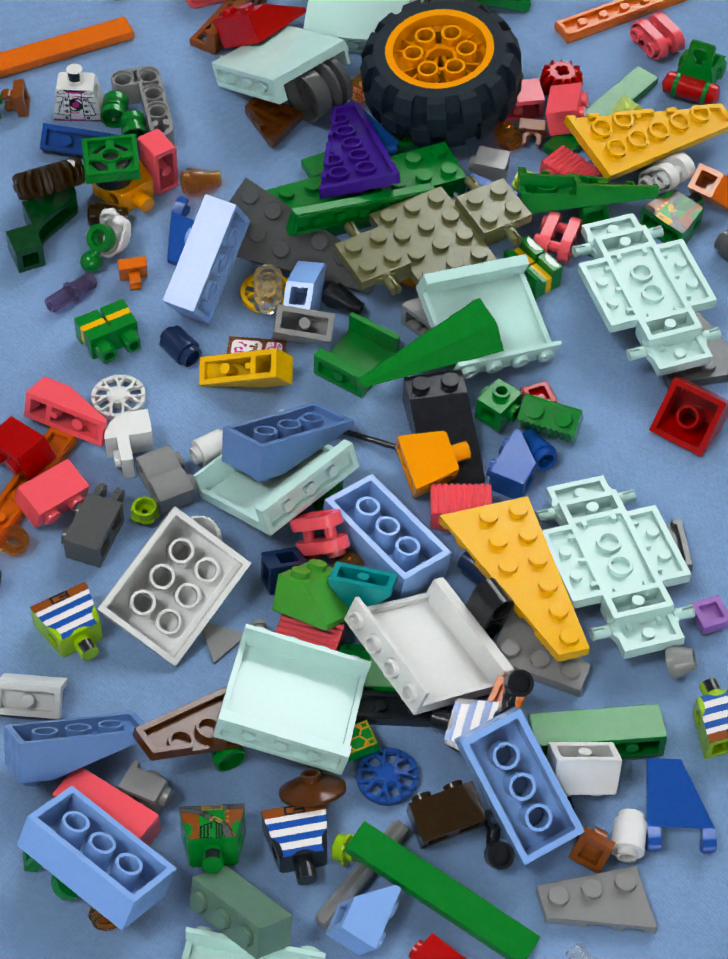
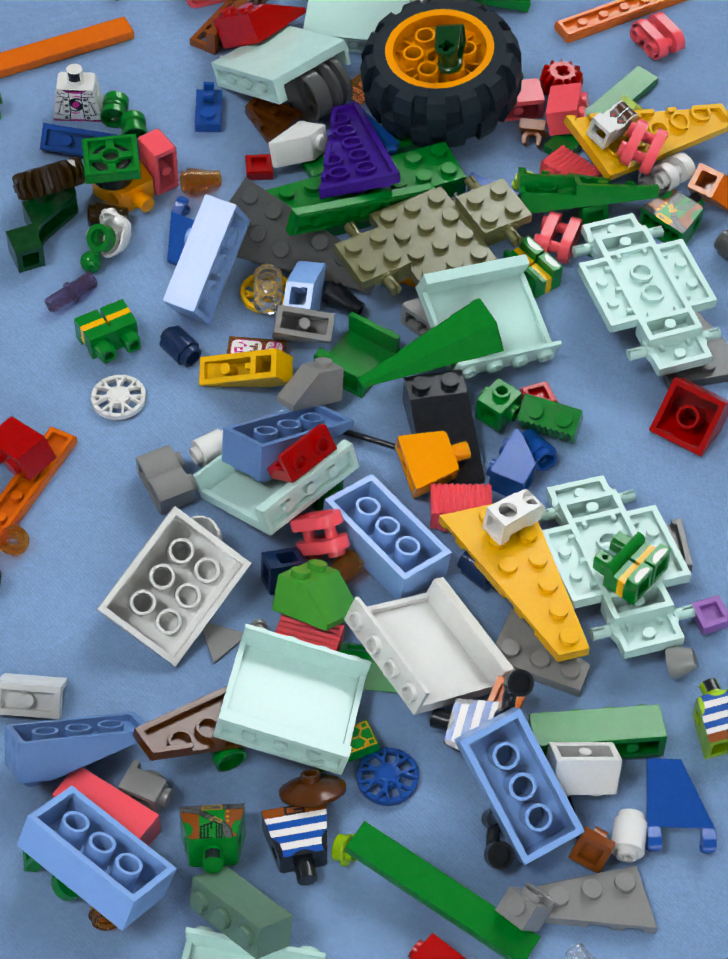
(17, 98): dark orange tile -> none
(51, 494): coral brick -> none
(64, 410): coral slope -> none
(69, 622): torso -> none
(94, 526): dark grey hinge -> none
(128, 435): white brick -> none
(133, 270): orange tile -> none
(141, 505): lime plate -> none
(146, 87): light grey beam -> none
(208, 109): none -> blue plate
(259, 167): none -> red tile
(298, 144): none -> white slope
(303, 455): none -> red bracket
(313, 385): none -> light grey slope
(356, 880): light grey axle -> none
(362, 919): light blue slope -> none
(367, 583): teal slope -> none
(389, 709): black tile -> none
(445, 813): dark brown brick -> none
(450, 47): none -> dark green piece
(490, 163): light grey brick -> none
(490, 605): black beam -> none
(508, 136): clear orange cone -> none
(511, 515): none -> white leg
(525, 907): none -> light grey brick
(612, 123): none -> white leg
(633, 567): none -> green hips
(637, 133): none -> coral brick
(697, 74): green piece -> none

